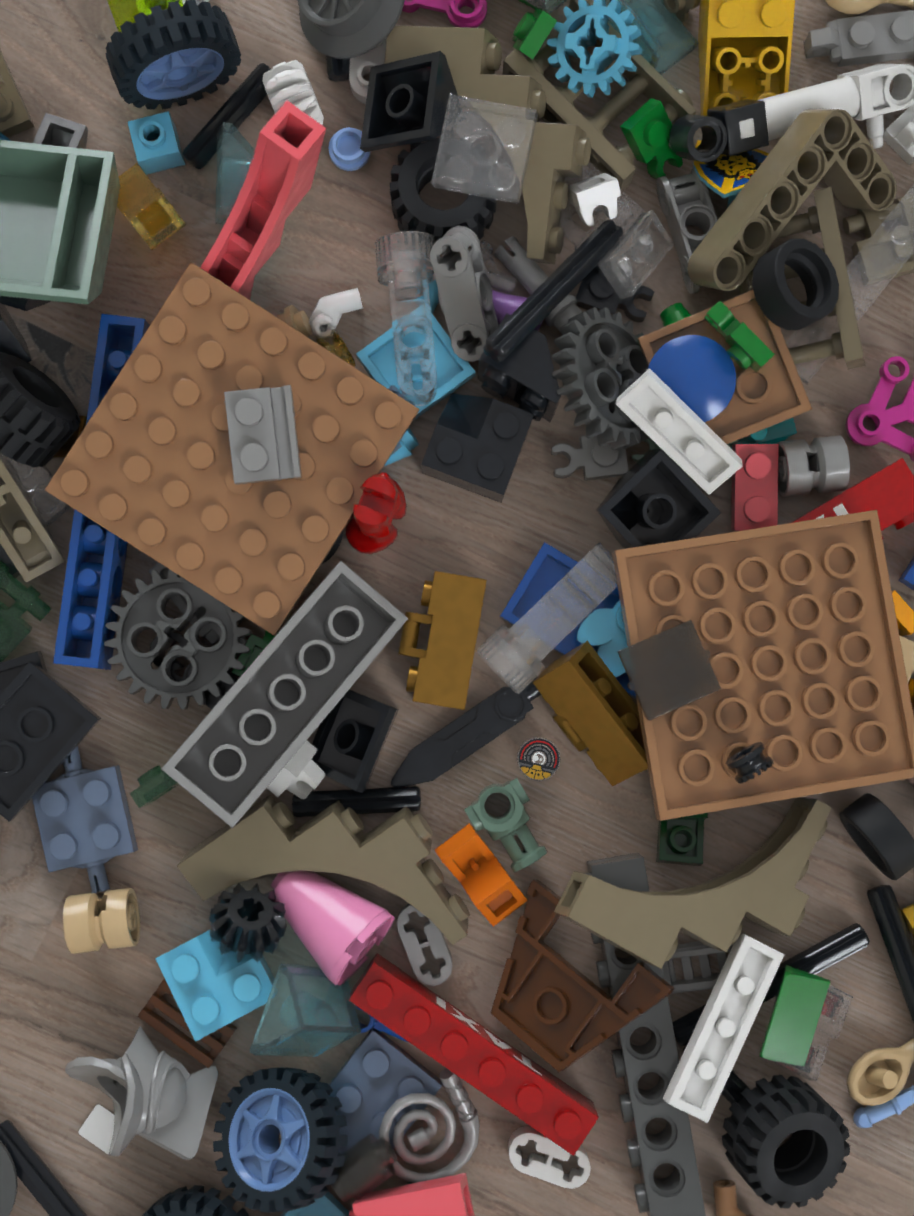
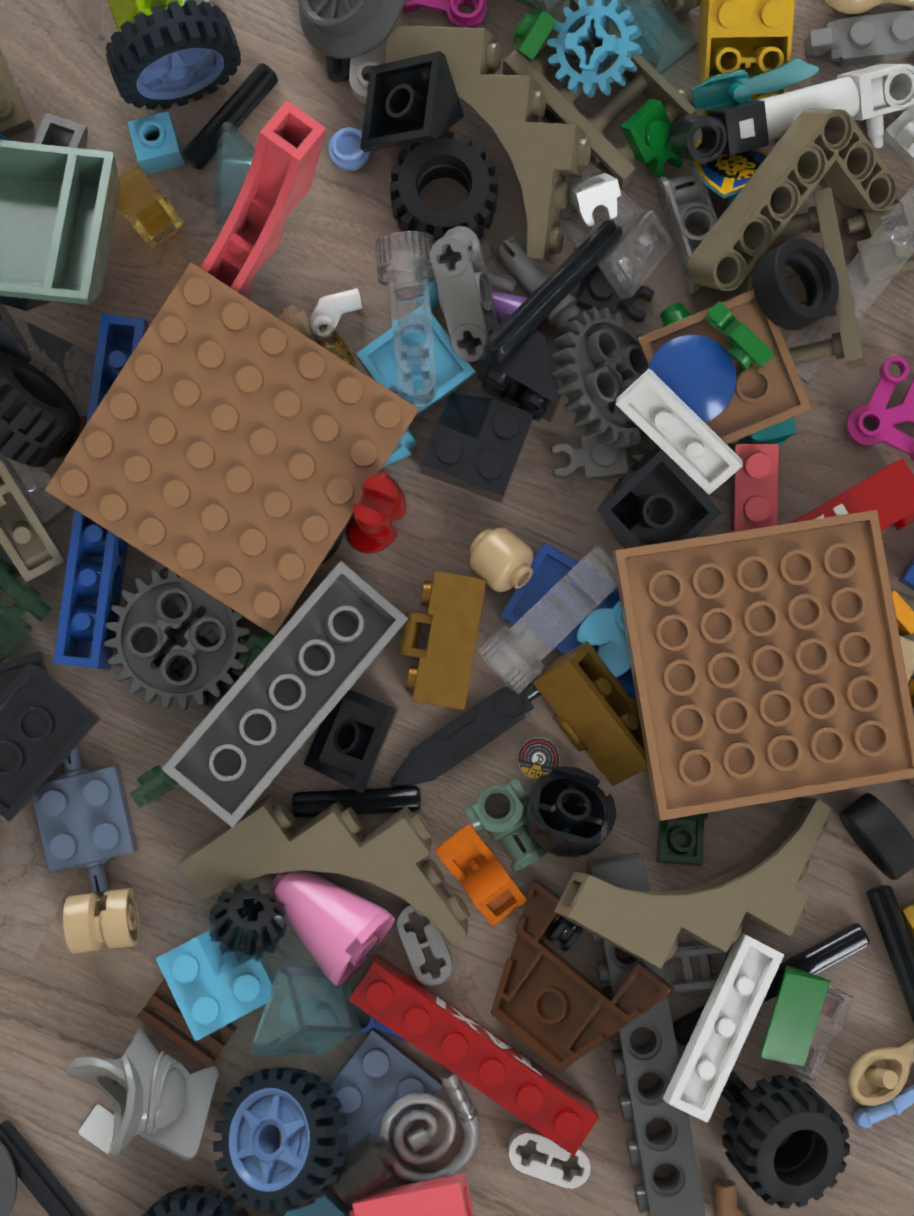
(262, 434): light grey plate -> none
(291, 83): white gear -> none
(299, 774): white tile -> none
(484, 148): clear plate -> none
(501, 559): none -> tan head
(565, 933): none -> black bush
(569, 812): none -> black cylinder
(669, 670): clear smoke piece -> none
(737, 86): none -> teal piece
(749, 761): black bush -> none
(818, 465): light grey wheel -> none

